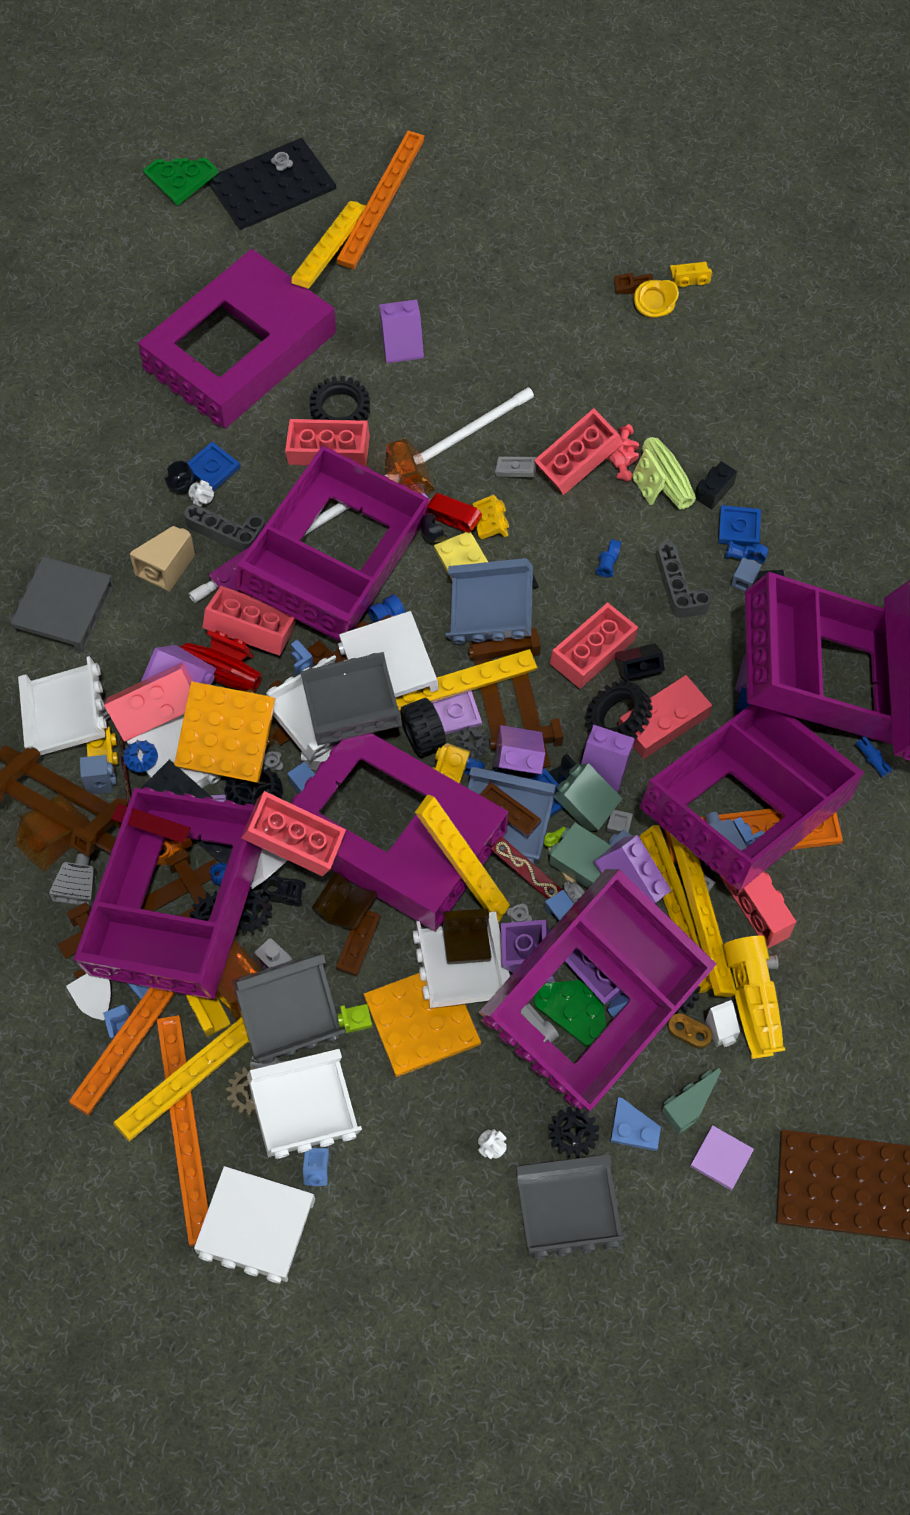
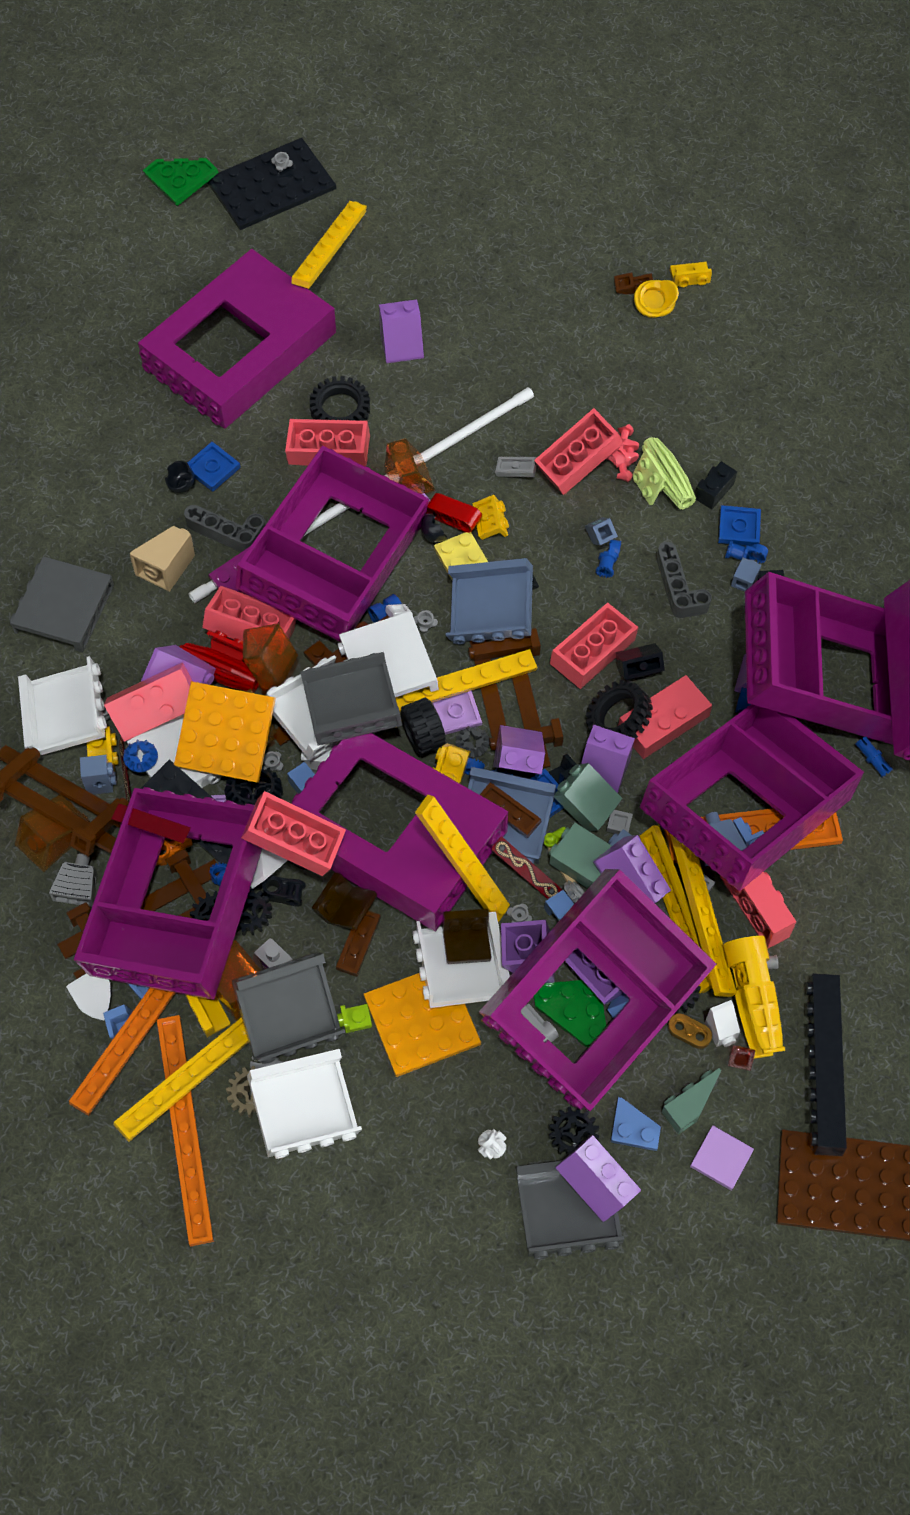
(201, 493): white gear -> none
(254, 1224): white panel -> none
(268, 654): none -> clear orange slope
(301, 657): medium blue bracket -> none
(316, 1167): medium blue bracket -> none
(380, 200): orange plate -> none
(397, 609): none -> white tile
(425, 615): none -> light grey plate
(598, 1178): none -> medium lavender slope
(601, 531): none -> sand blue brick
(741, 1057): none -> clear red slope
(826, 1065): none -> black brick

